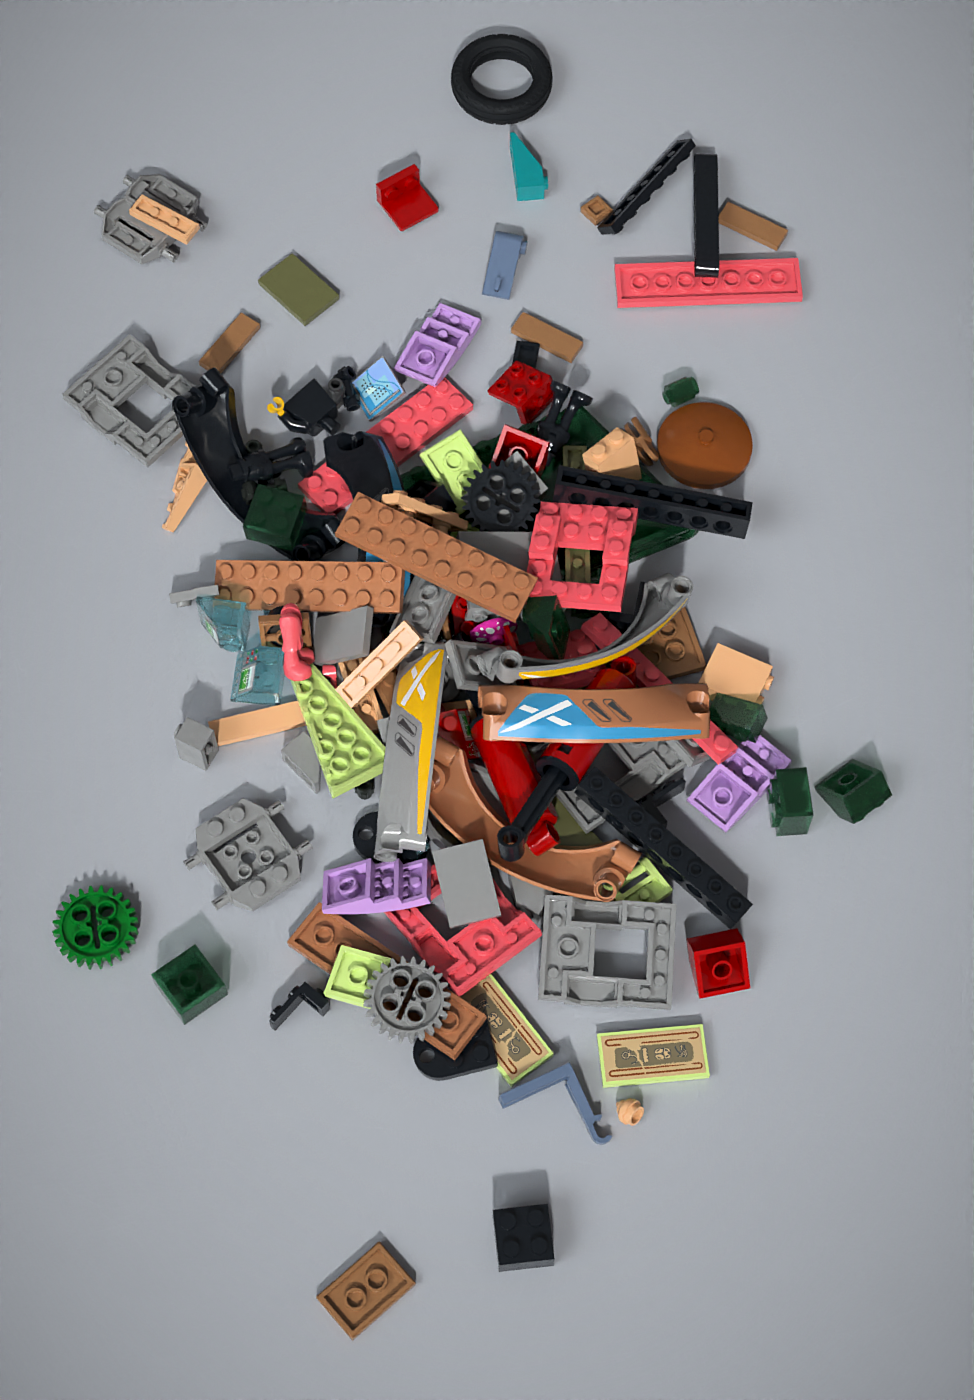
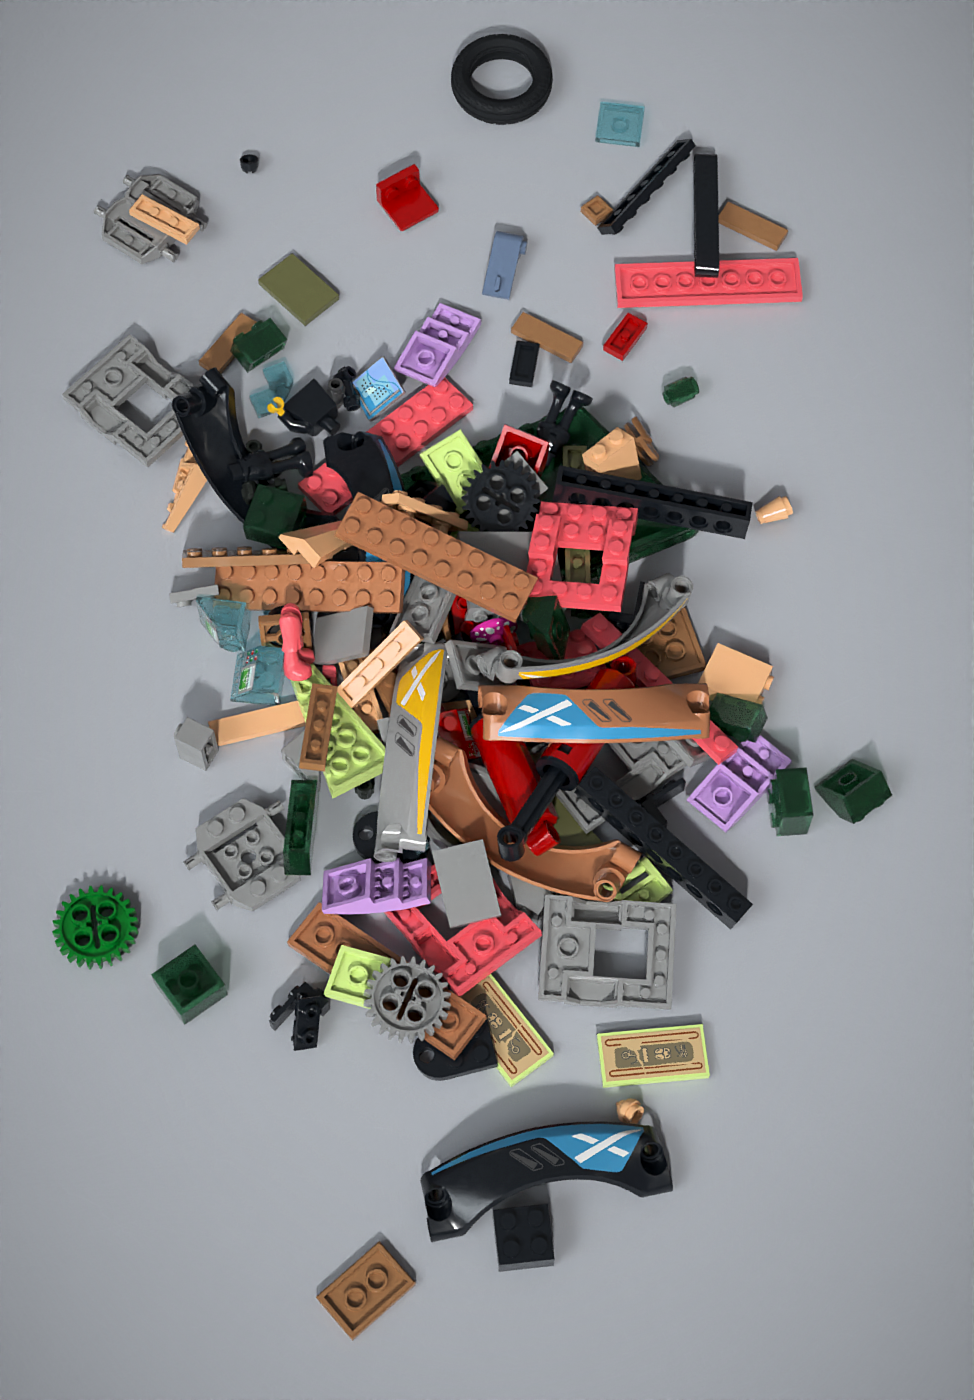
(241, 557): none -> medium nougat wing
(249, 163): none -> black hinge
(258, 344): none -> clear green brick
(279, 384): none -> clear light blue tile
(300, 827): none -> clear green brick
(307, 1021): none -> black hinge
(315, 542): none -> light nougat wedge
(318, 727): none -> medium nougat plate
(489, 1173): none -> black panel
(524, 389): red bracket -> none
(526, 171): teal slope -> none
(573, 1087): sand blue hinge -> none
(620, 124): none -> clear light blue tile
(625, 336): none -> red plate
(704, 445): dark orange dish -> none
(718, 963): red slope -> none
(775, 510): none -> light nougat cone

